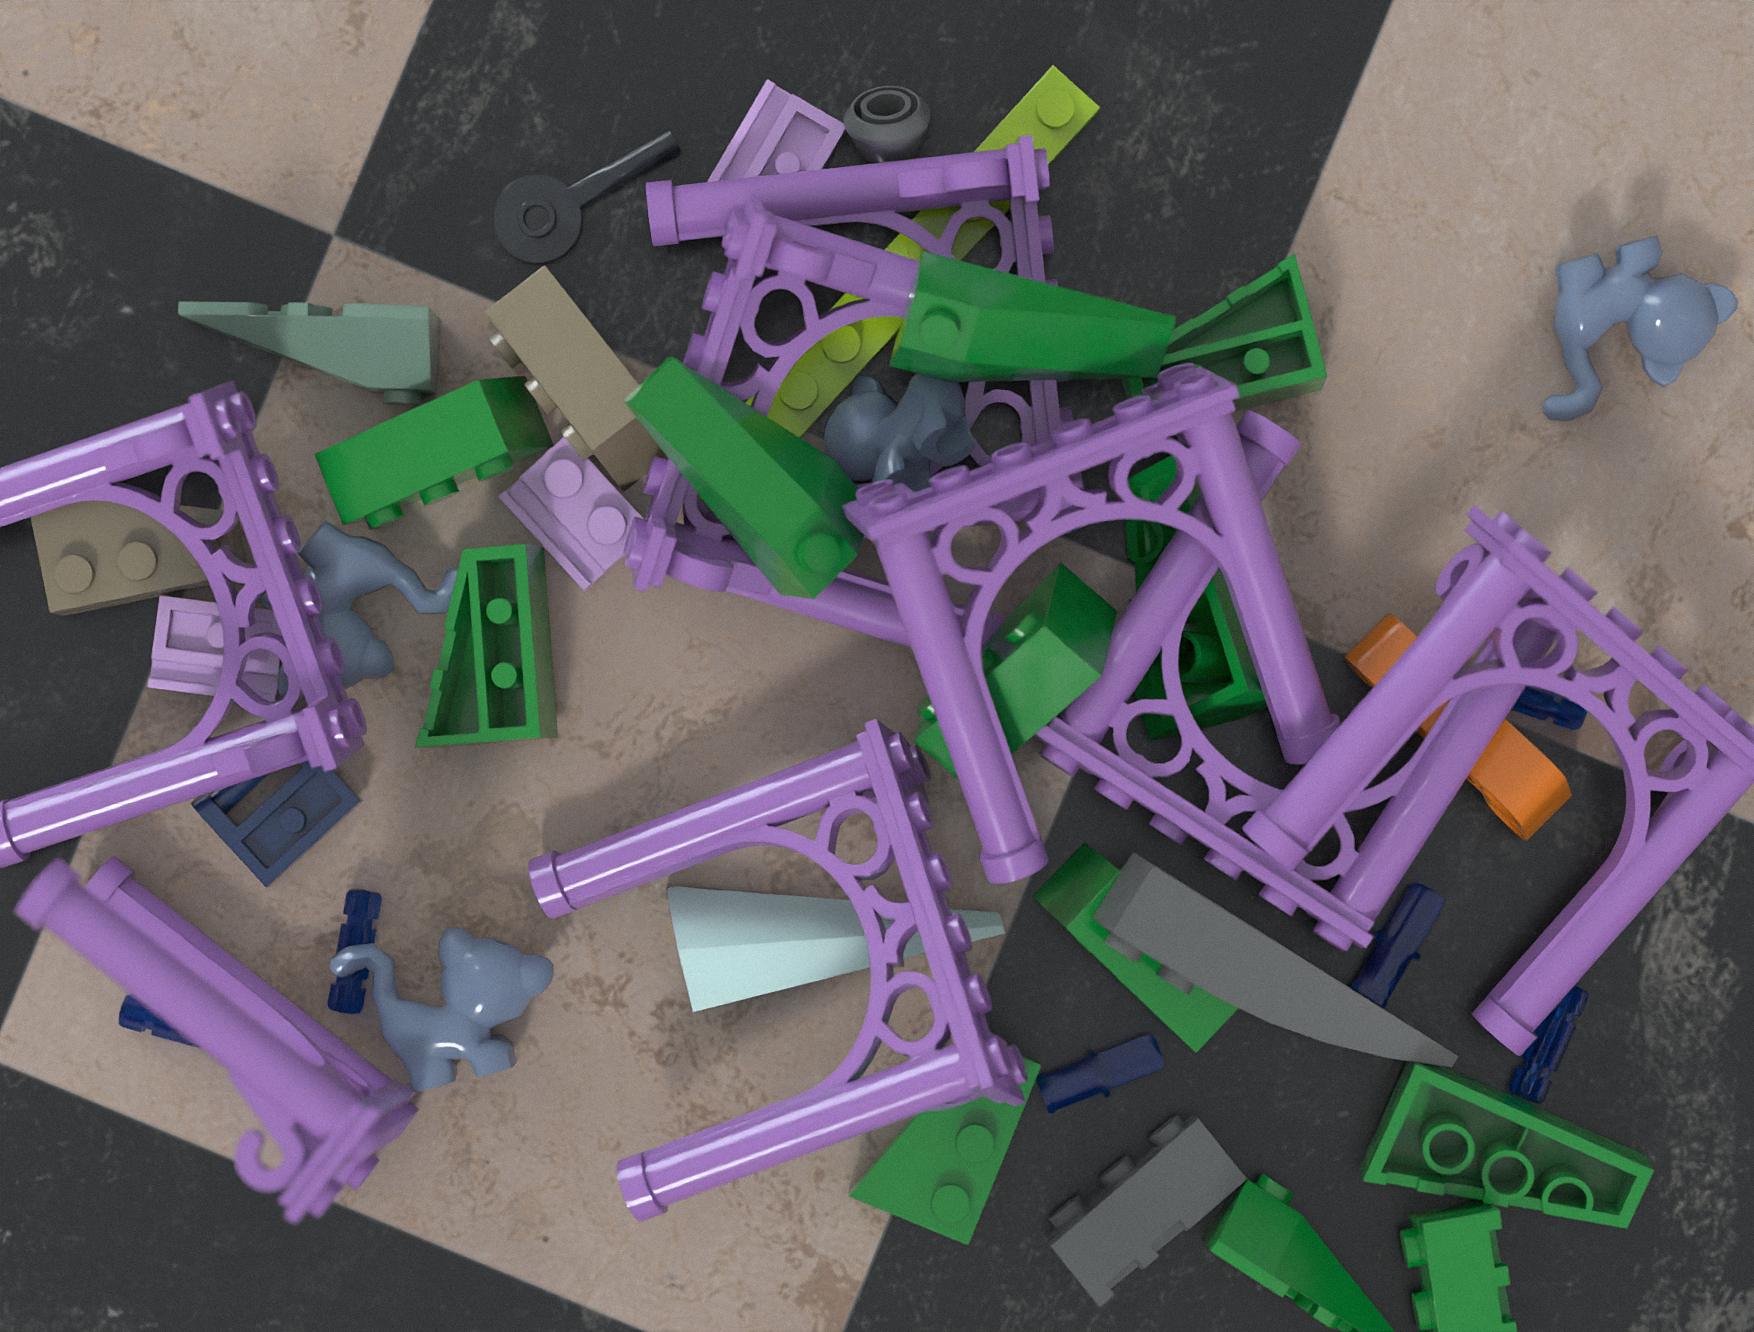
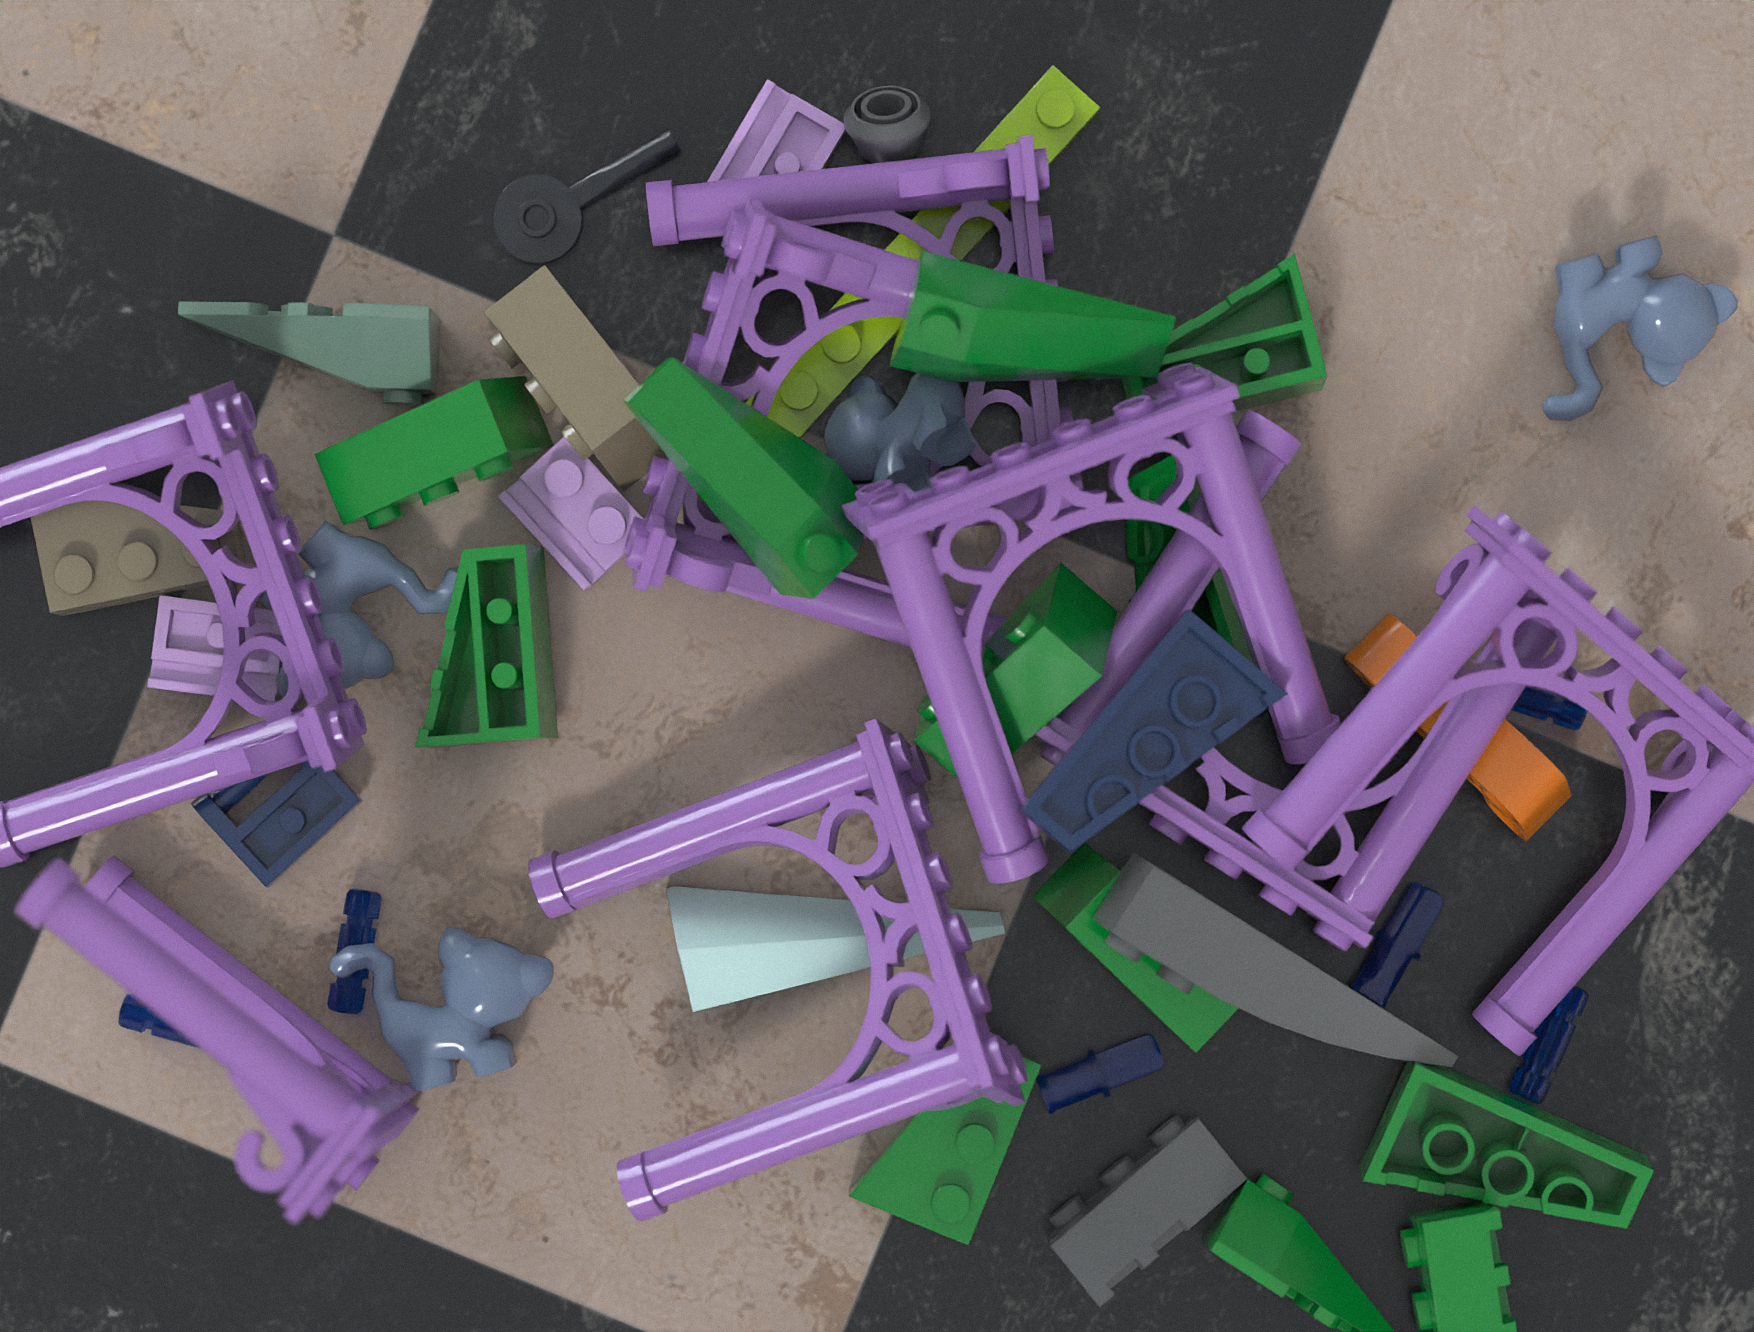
(1161, 720): none -> dark blue wing

